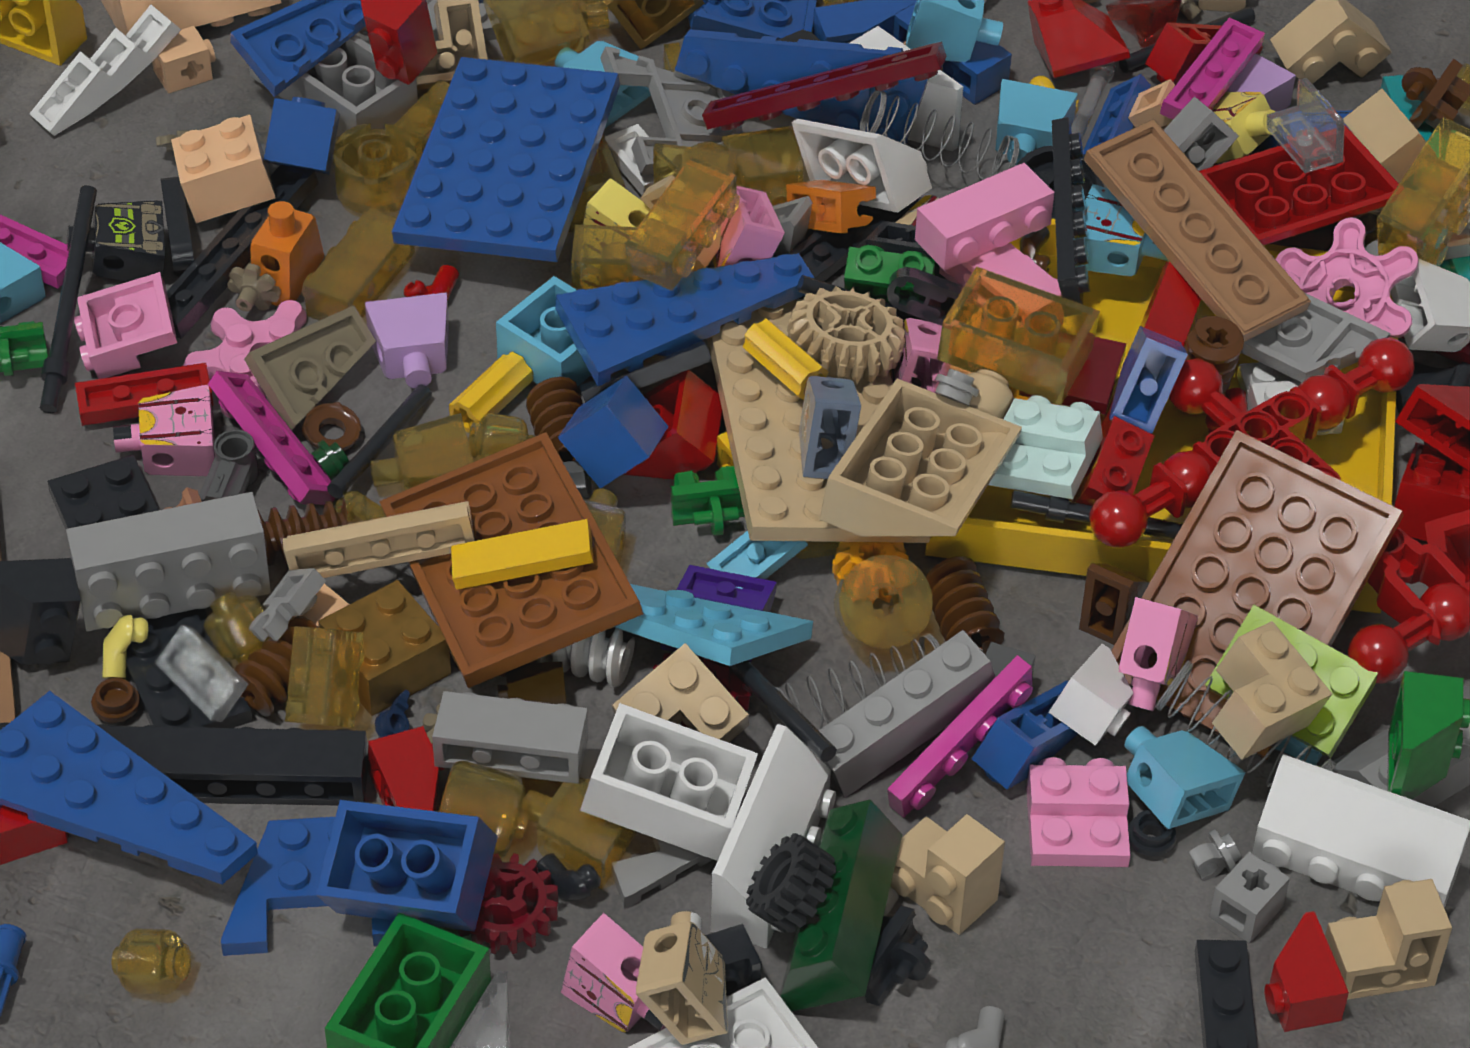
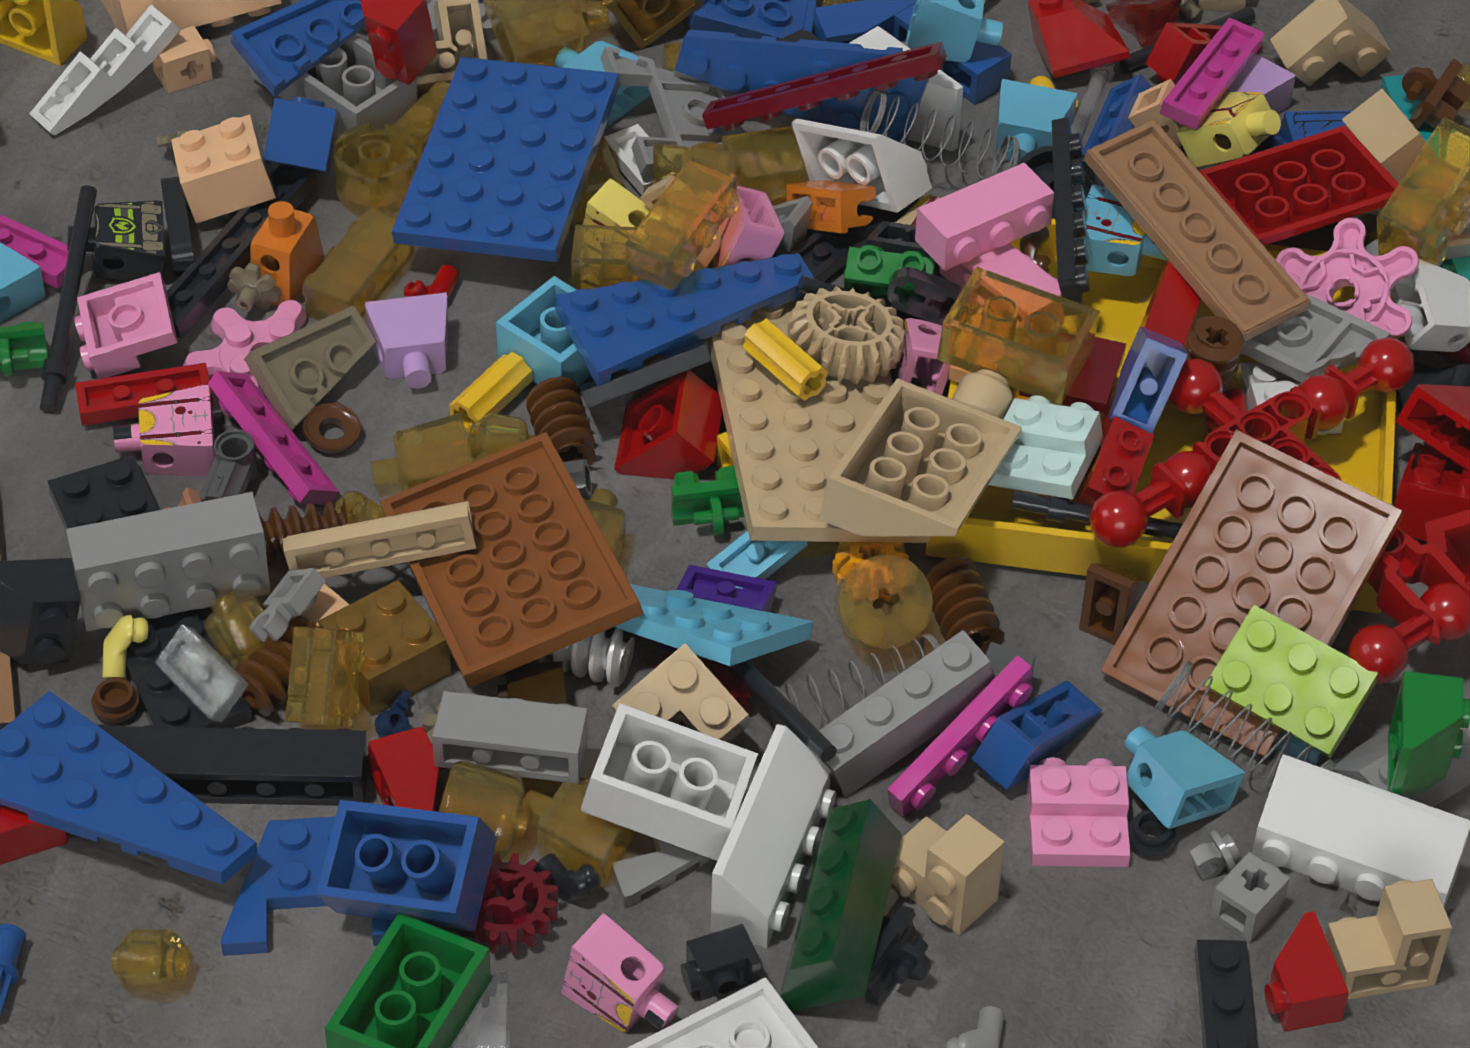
(330, 458): dark green plate -> none
(379, 441): black bar -> none
(521, 554): yellow tile -> none
(613, 432): blue head -> none
(684, 980): tan torso -> none
(791, 883): black tyre -> none
(831, 413): sand blue torso -> none
(956, 386): light grey plate -> none
(1095, 698): white slope -> none
(1150, 630): bright pink torso -> none
(1200, 134): light grey brick -> none
(1271, 691): tan brick -> none
(1309, 131): clear panel -> none

